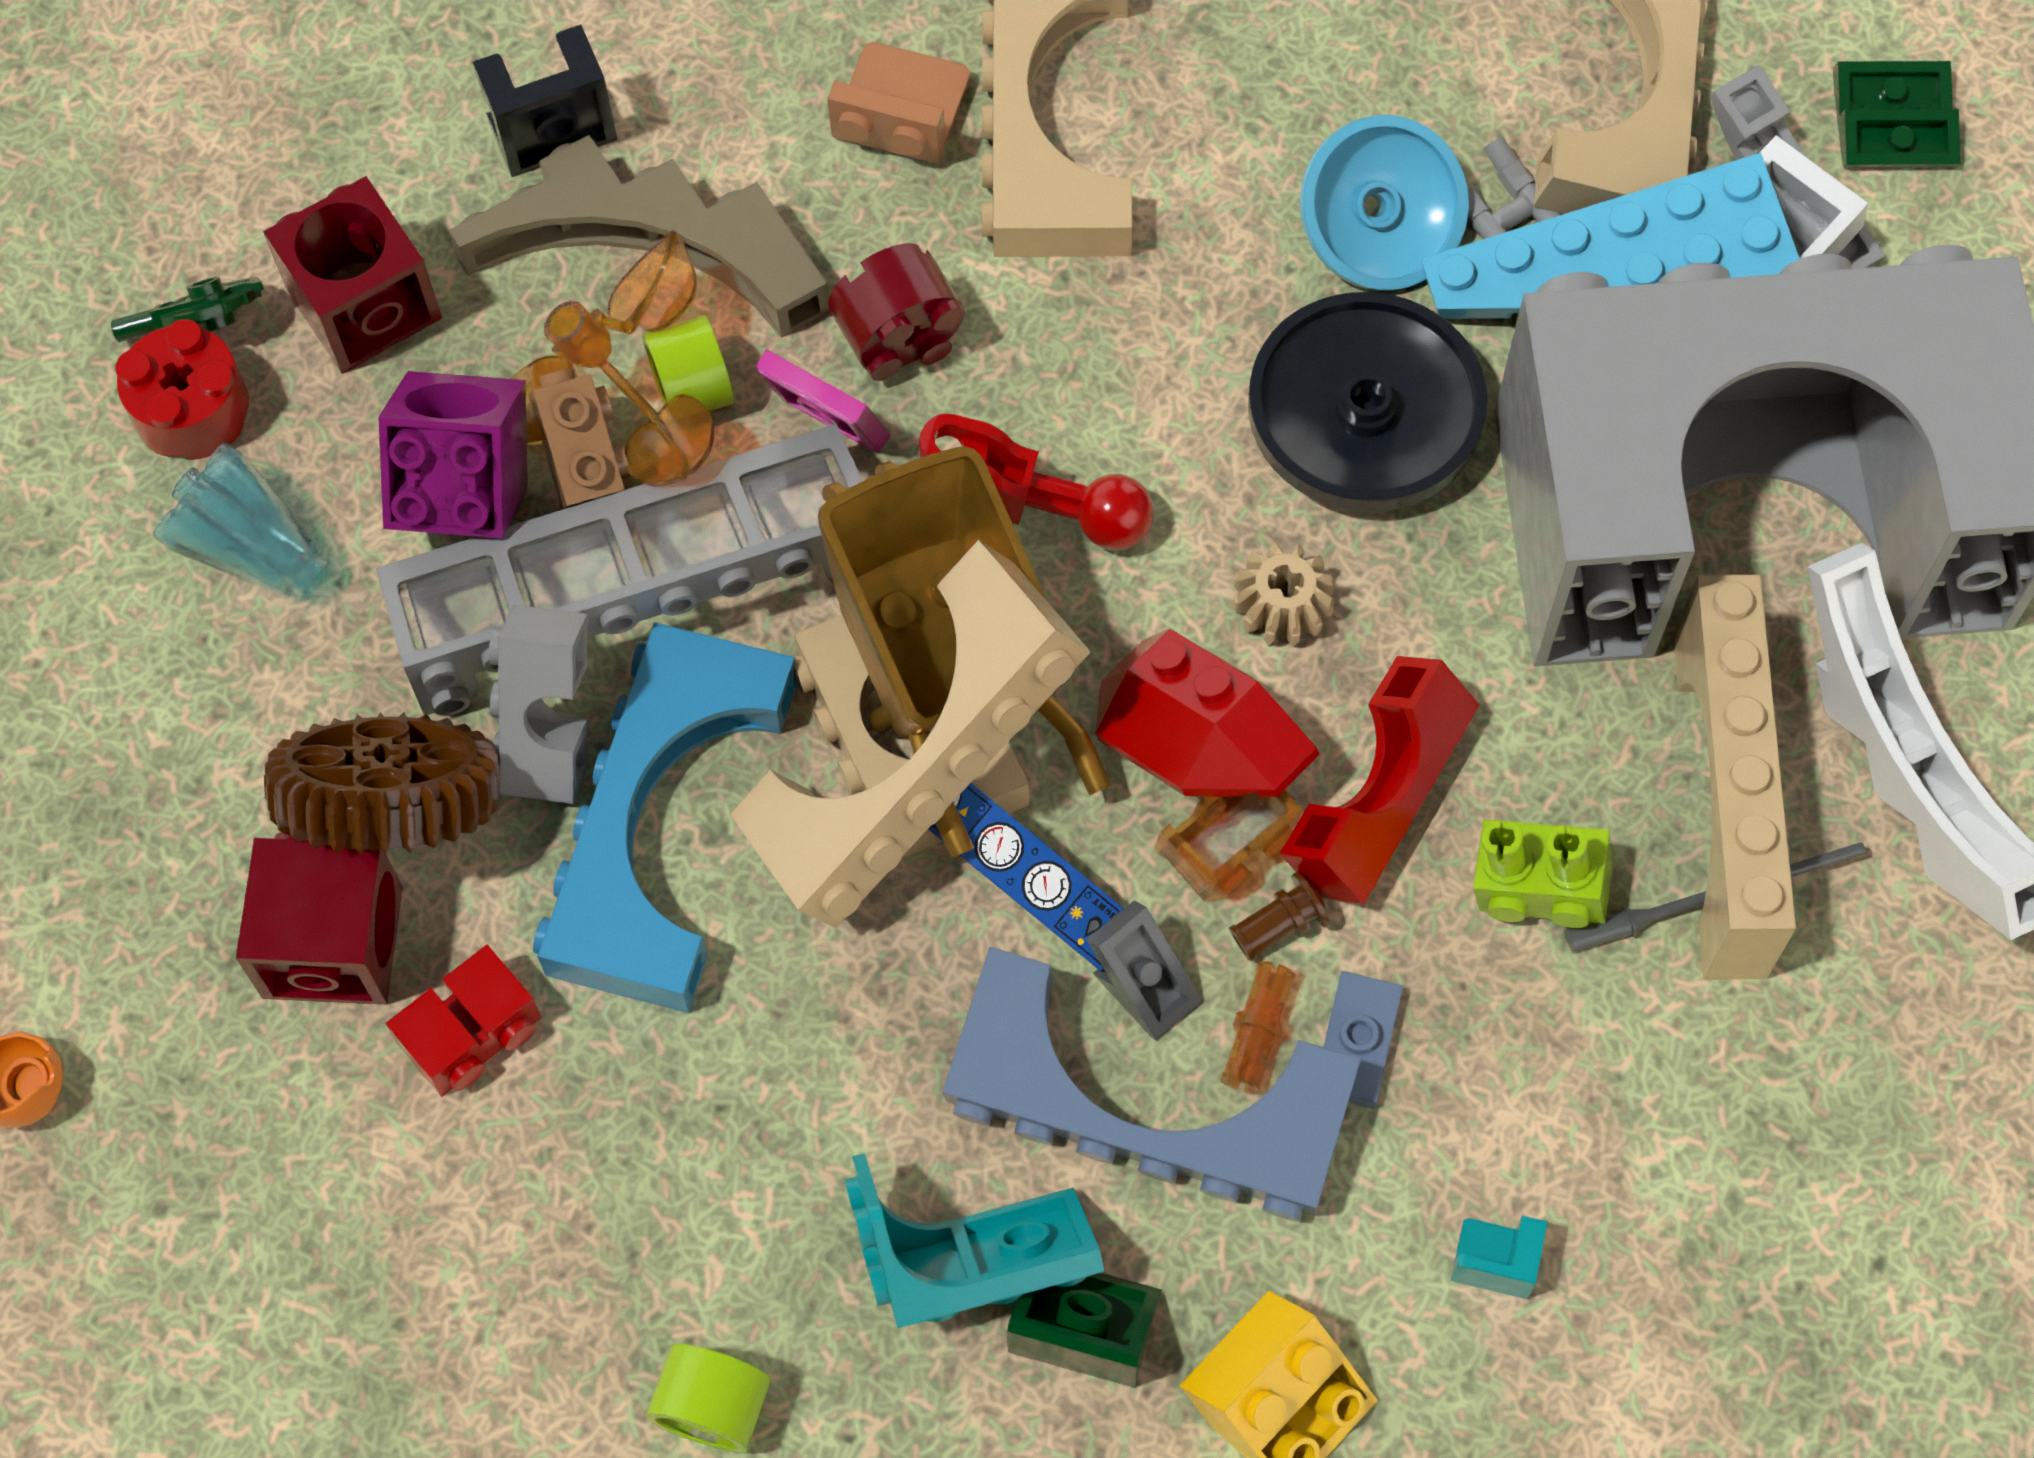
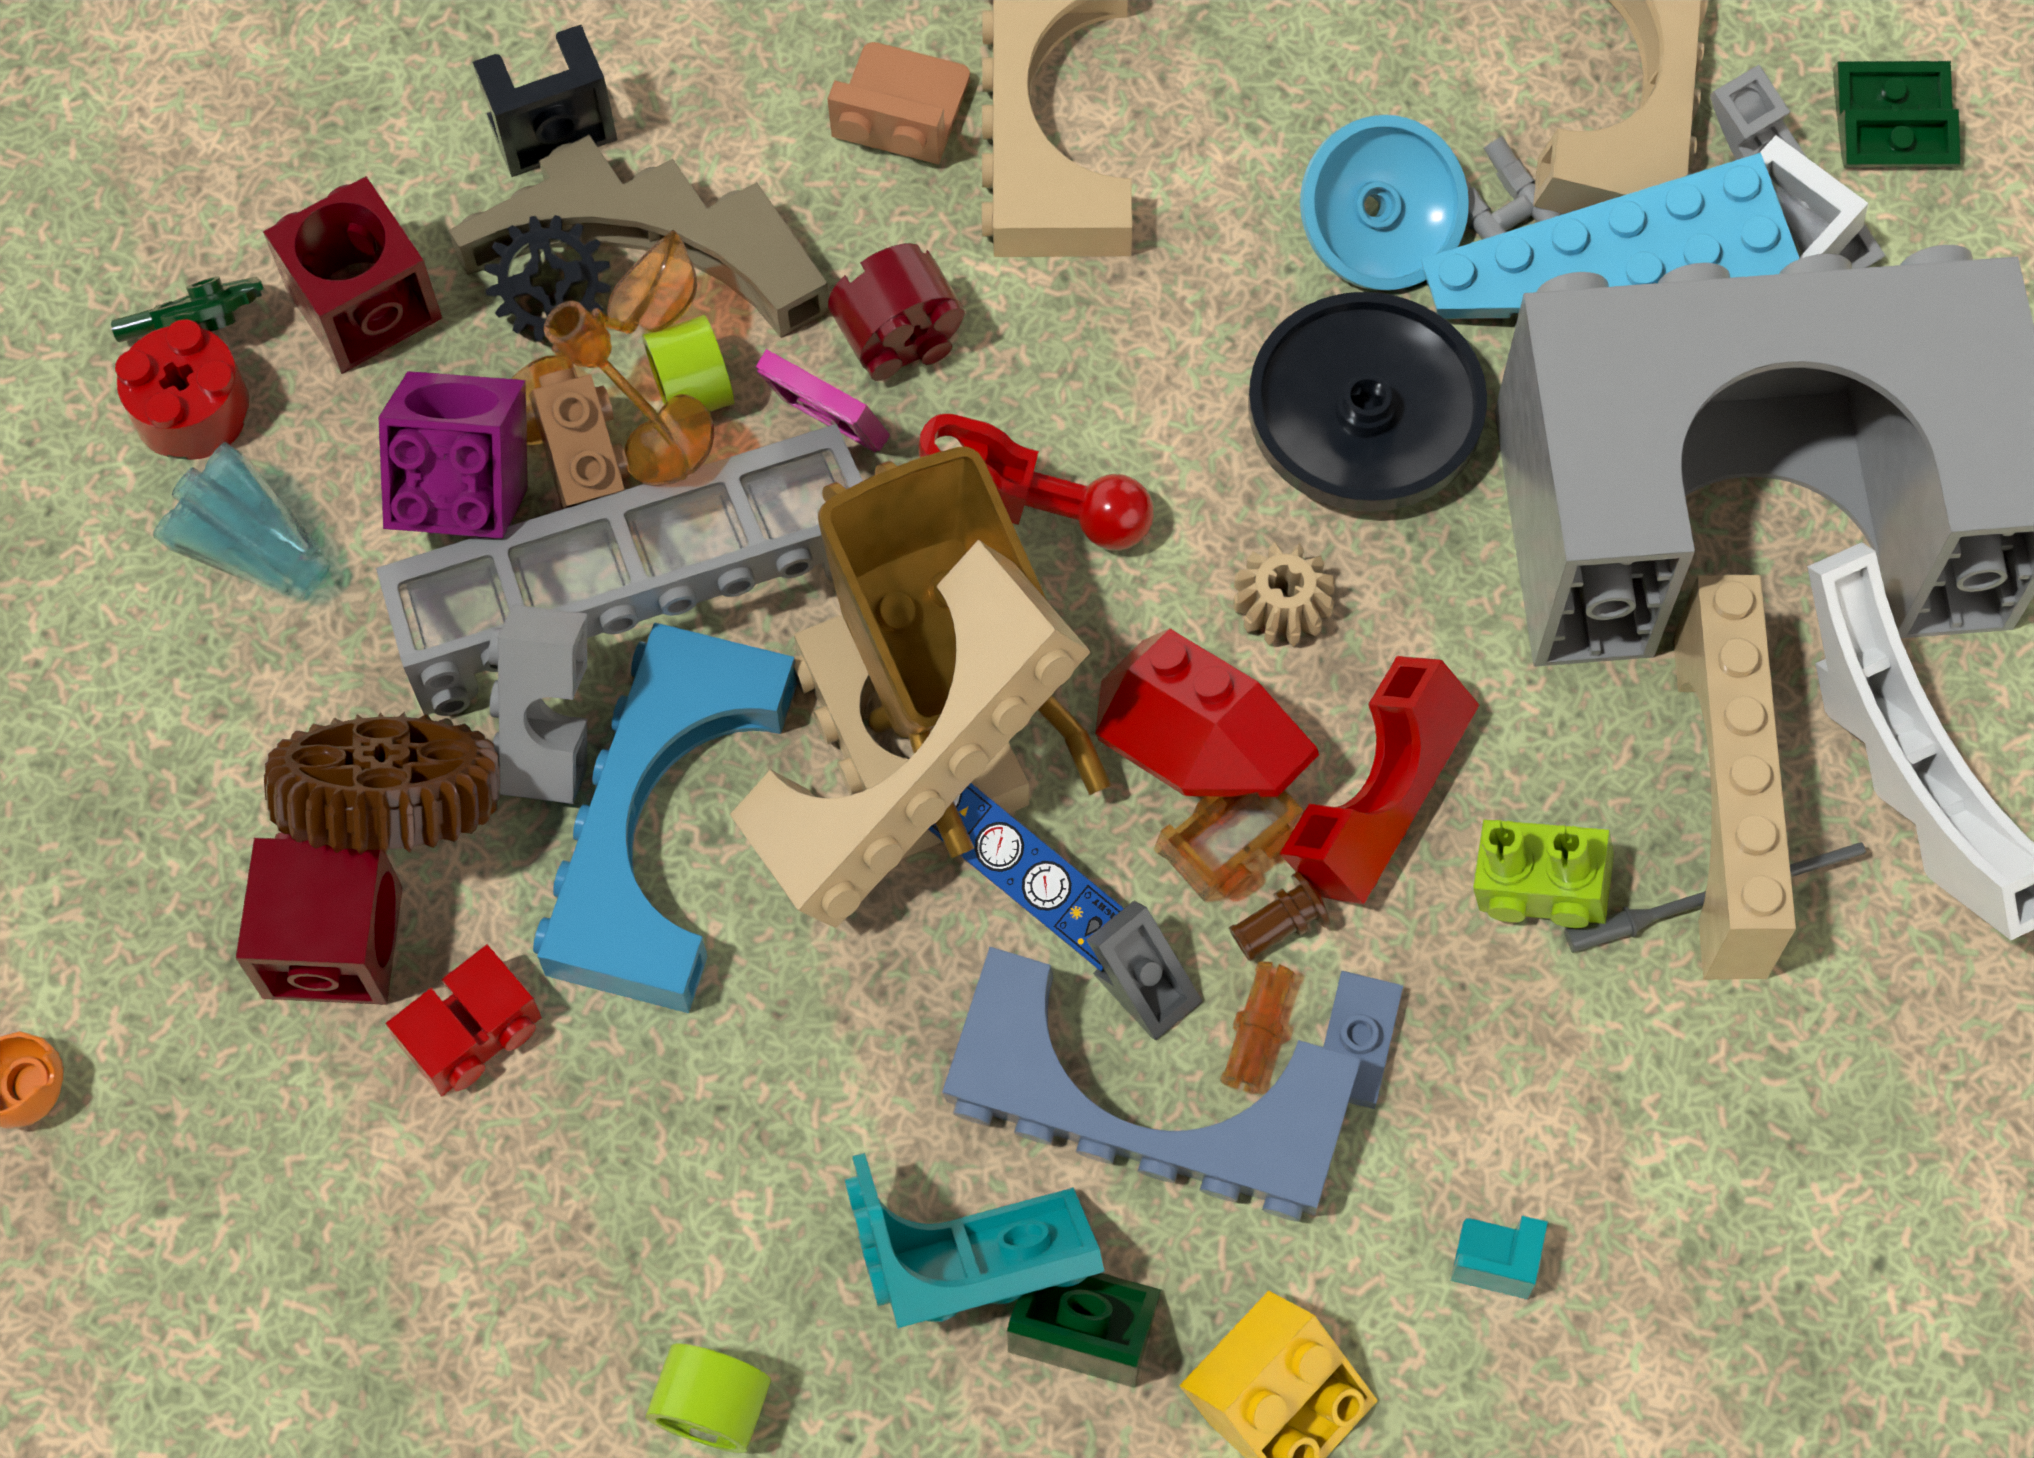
(522, 283): none -> black gear

